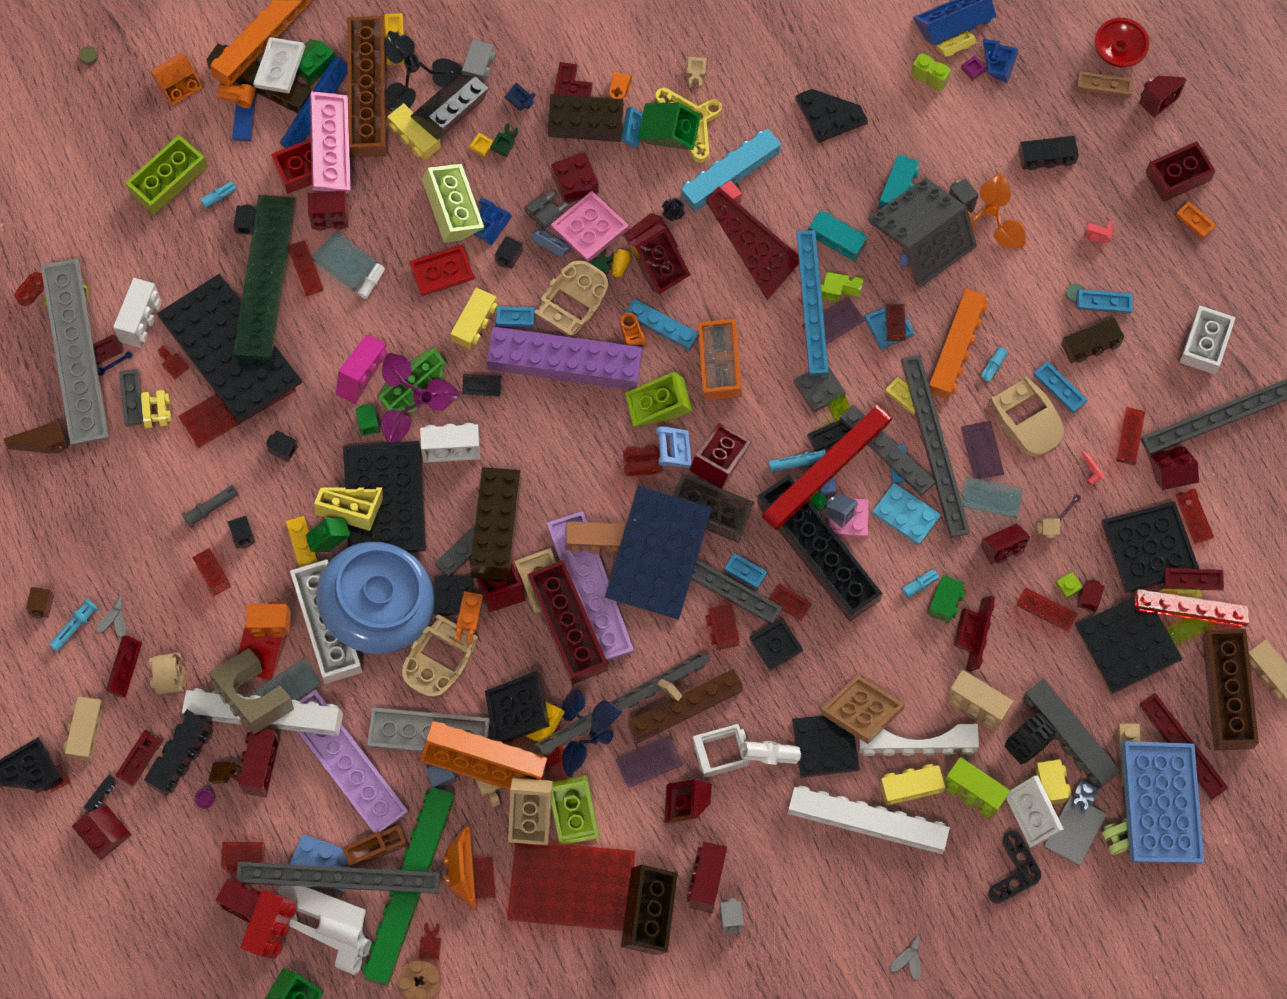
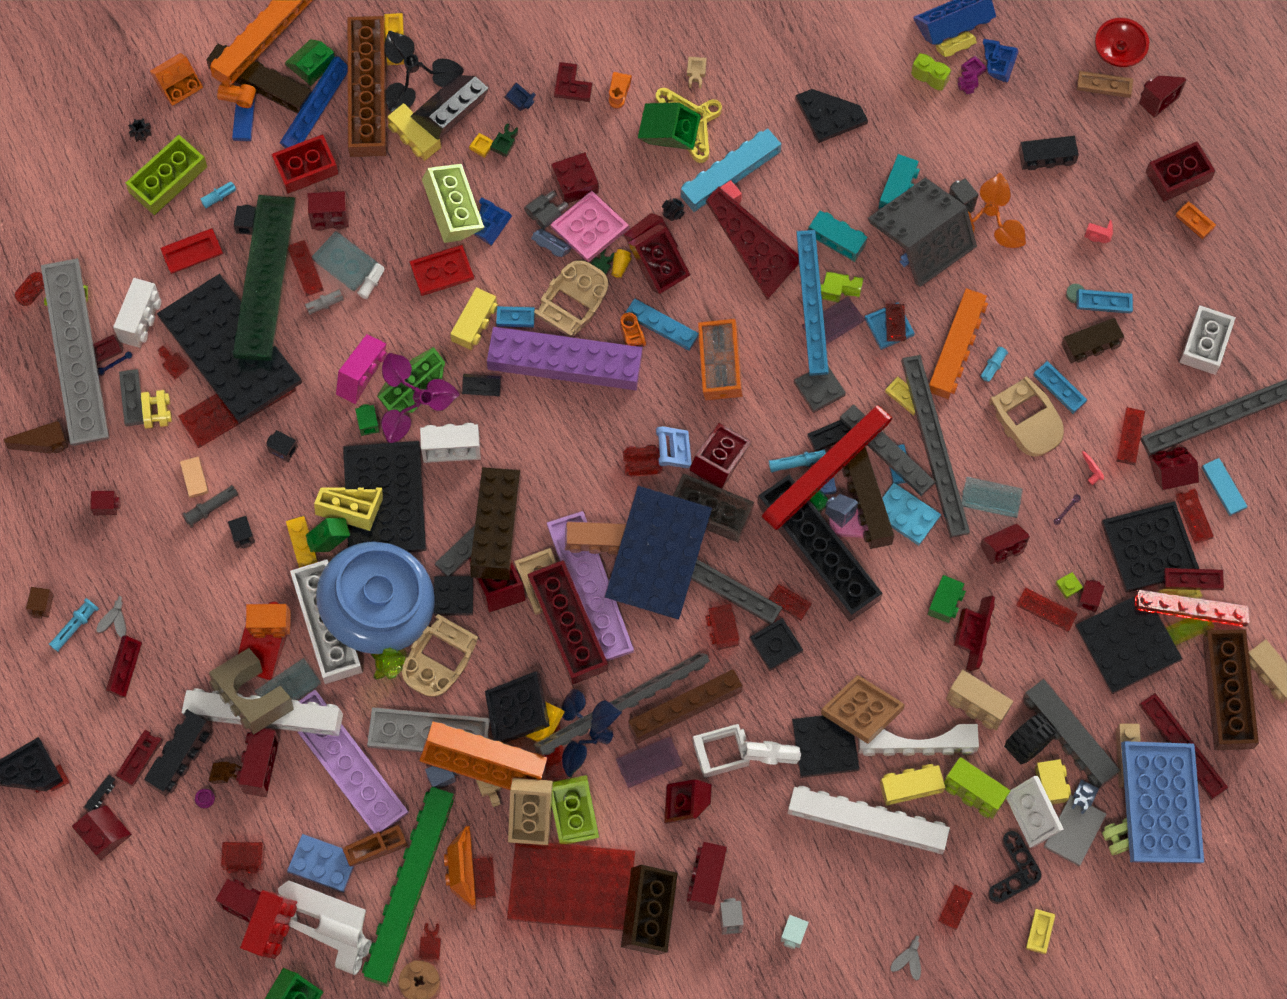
(83, 728): tan brick -> none
(88, 55): olive tile -> none
(104, 503): none -> dark red brick
(139, 130): none -> black gear
(167, 673): tan brick -> none
(191, 251): none -> red piece
(194, 477): none -> light nougat tile
(211, 572): clear red brick -> none
(279, 65): white plate -> none
(324, 302): none -> light grey pin
(329, 142): bright pink plate -> none
(338, 877): dark grey plate -> none
(388, 663): none -> clear neon green brick
(468, 615): orange hinge -> none
(479, 60): light grey brick -> none
(508, 252): black brick -> none
(585, 118): dark brown brick -> none
(631, 127): dark azure plate -> none
(659, 400): lime slope -> none
(670, 689): tan tile -> none
(745, 571): dark azure plate -> none
(794, 932): none -> light aqua brick
(838, 406): clear neon green plate -> none
(870, 502): none -> dark brown brick
(920, 583): medium azure axle -> none
(955, 907): none -> clear red plate
(967, 82): none -> magenta gear
(982, 450): clear purple piece -> none
(1040, 931): none -> light yellow plate
(1049, 527): tan plate -> none
(1224, 487): none -> medium azure tile

